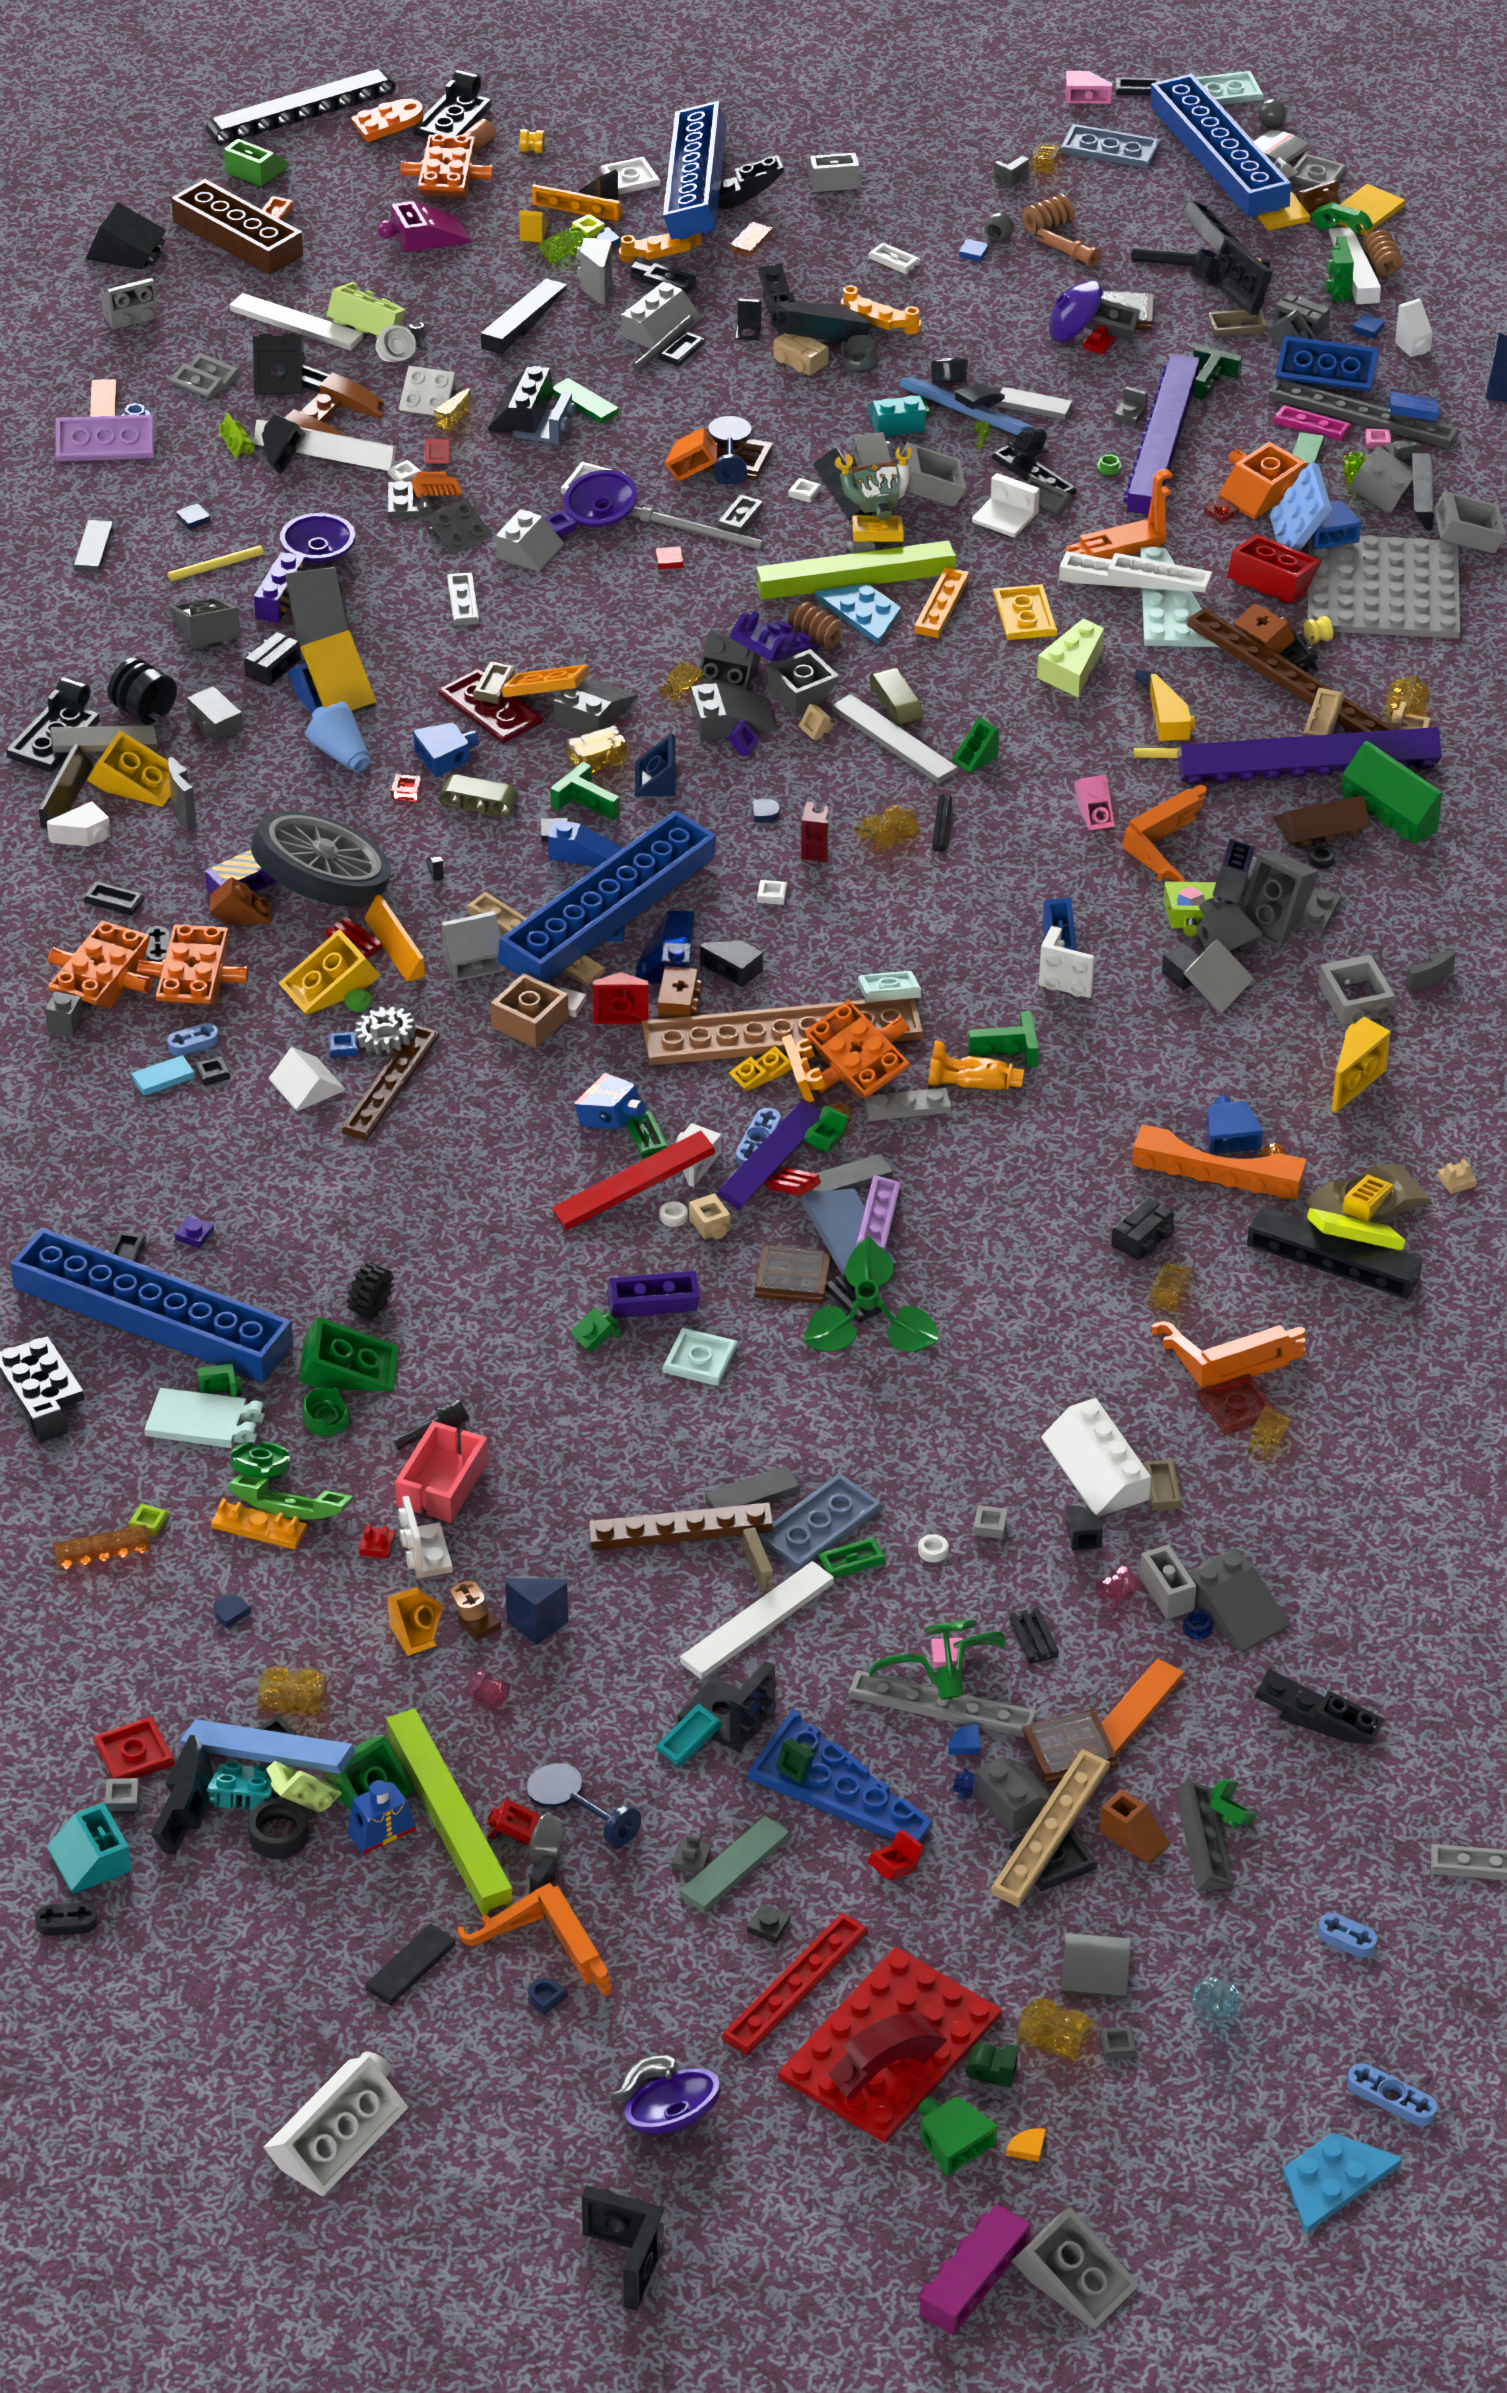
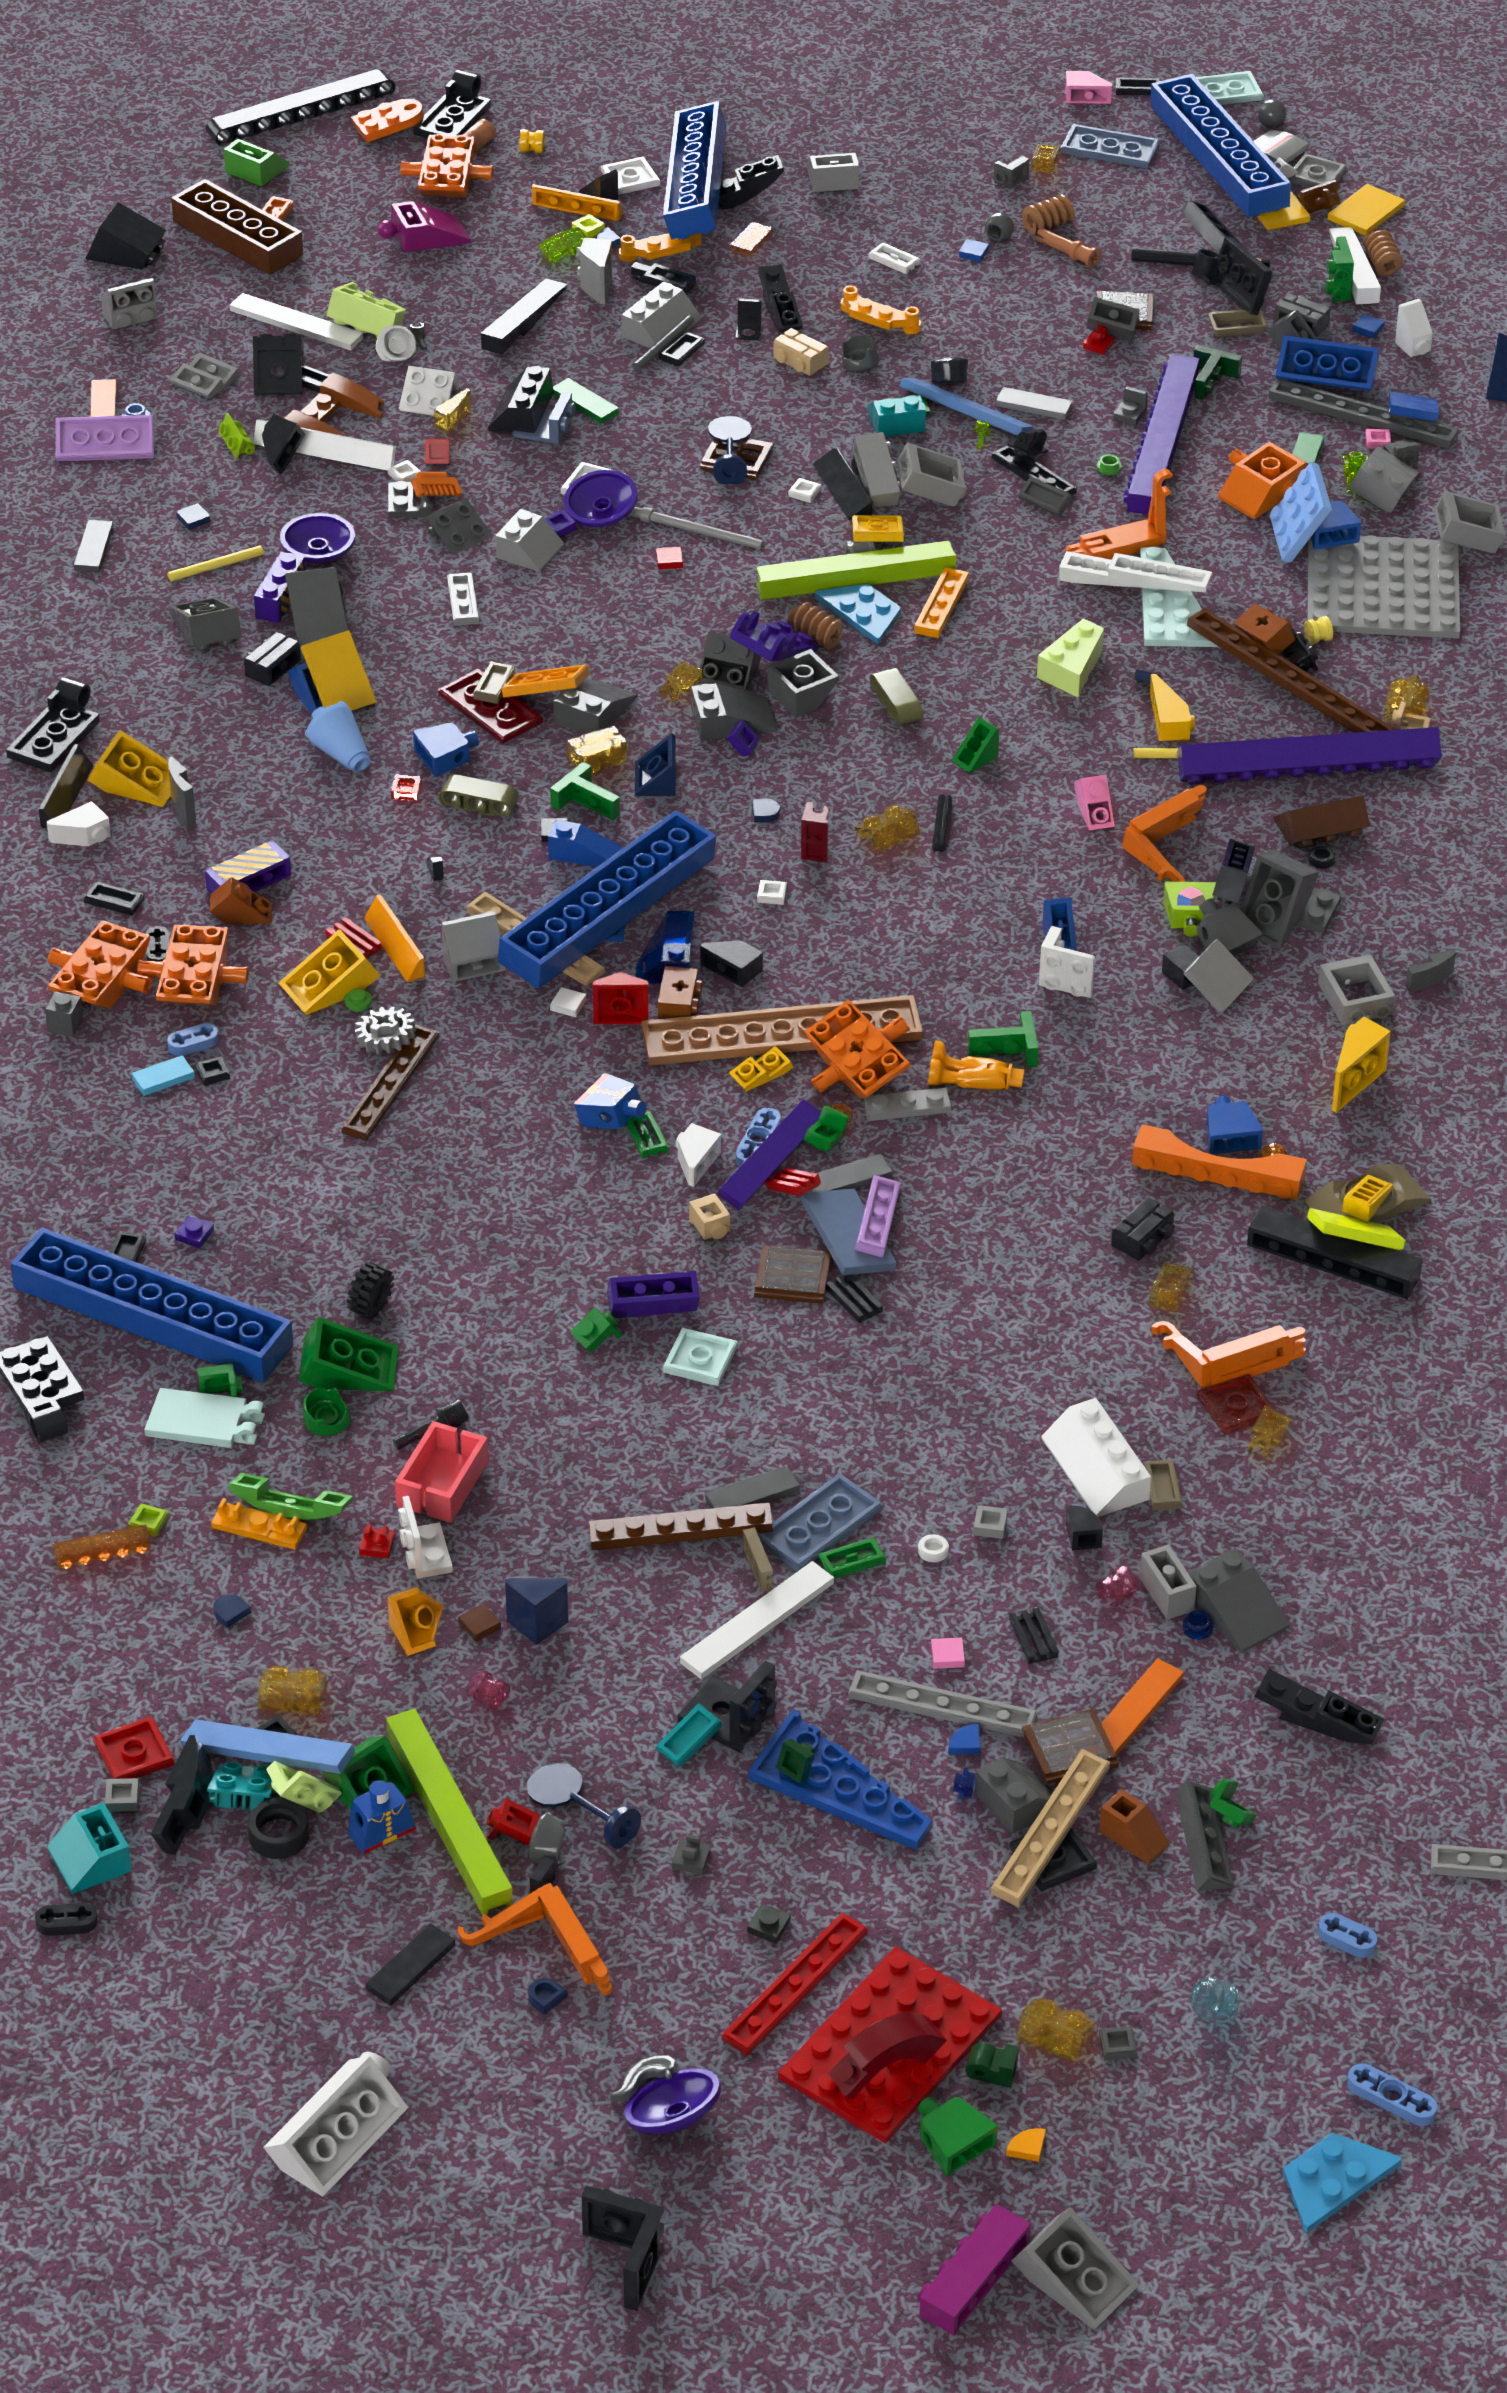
(98, 738): light grey tile -> none
(141, 690): black wheel -> none
(214, 714): brick -> none
(260, 1461): green tile -> none
(304, 1079): white slope -> none
(320, 858): wheel -> none
(343, 1044): blue tile -> none
(469, 1601): medium nougat beam -> none
(529, 1010): medium nougat brick -> none
(532, 226): yellow slope -> none
(633, 1180): red tile -> none
(673, 1214): white tile -> none
(696, 453): orange torso -> none
(734, 1864): sand green tile -> none
(740, 514): dark grey plate -> none
(798, 1056): light orange plate -> none
(815, 722): tan tile -> none
(818, 321): black slope -> none
(866, 1271): green plant -> none
(875, 485): torso -> none
(889, 986): light aqua tile -> none
(894, 739): tile -> none
(899, 1858): red bracket -> none
(948, 1677): green plant -> none
(977, 395): black slope -> none
(1010, 506): white bracket -> none
(1024, 612): yellow tile -> none
(1074, 310): dark purple dish -> none
(1096, 1965): dark grey slope -> none
(1221, 510): clear red plate -> none
(1272, 568): red slope -> none
(1312, 423): dark pink tile -> none
(1324, 712): tan plate -> none
(1332, 213): green piece -> none
(1393, 793): green slope -> none
(1423, 488): slope -> none
(1457, 1177): tan tile -> none

